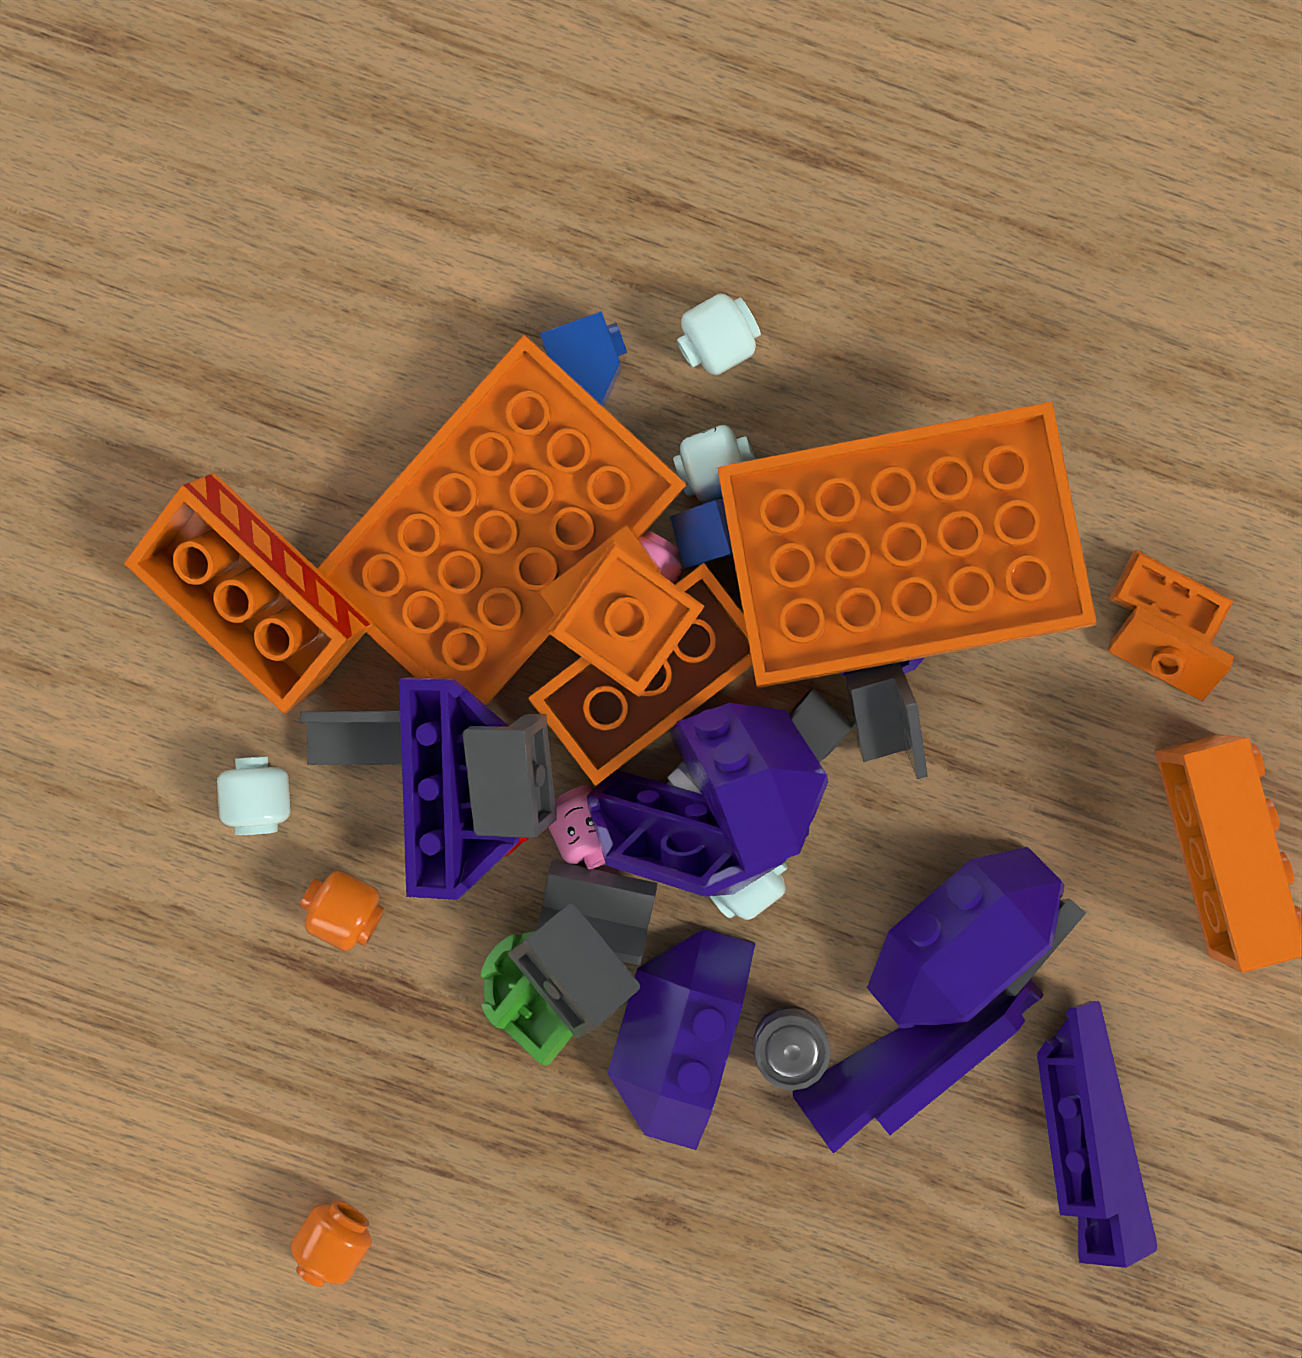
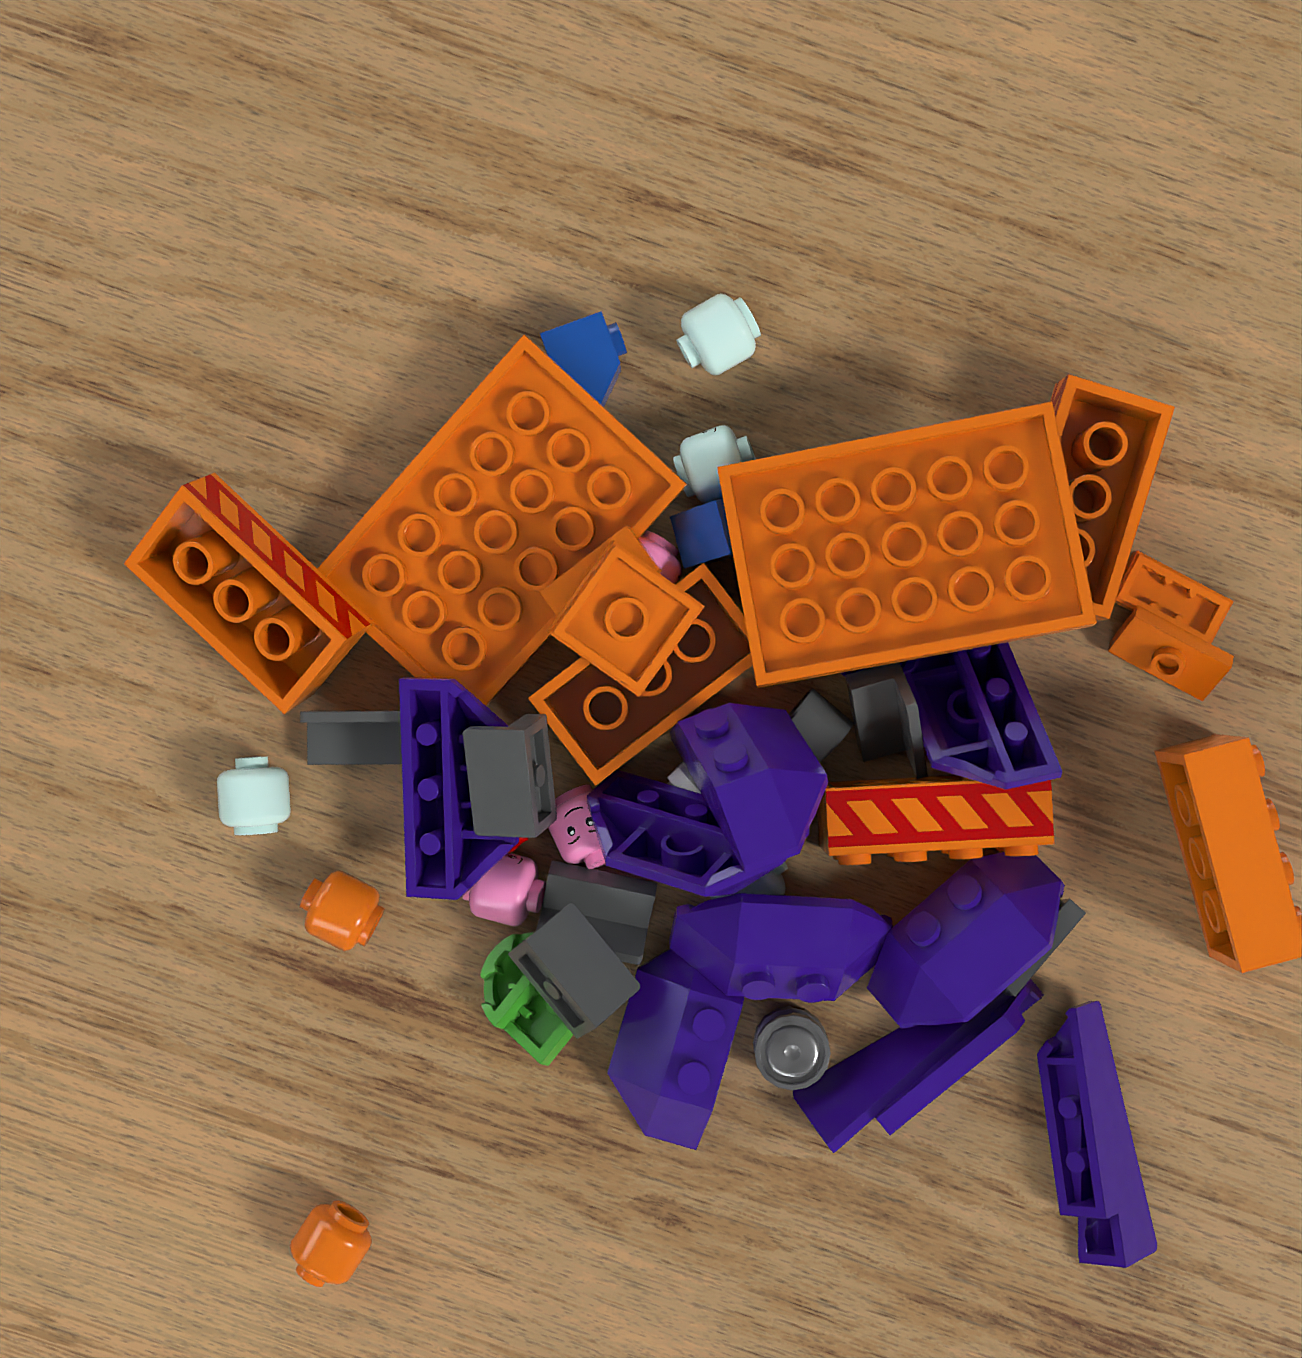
(508, 891): none -> bright pink head
(780, 944): none -> dark purple wedge
(932, 815): none -> brick
(981, 717): none -> dark purple wedge
(1110, 459): none -> orange brick

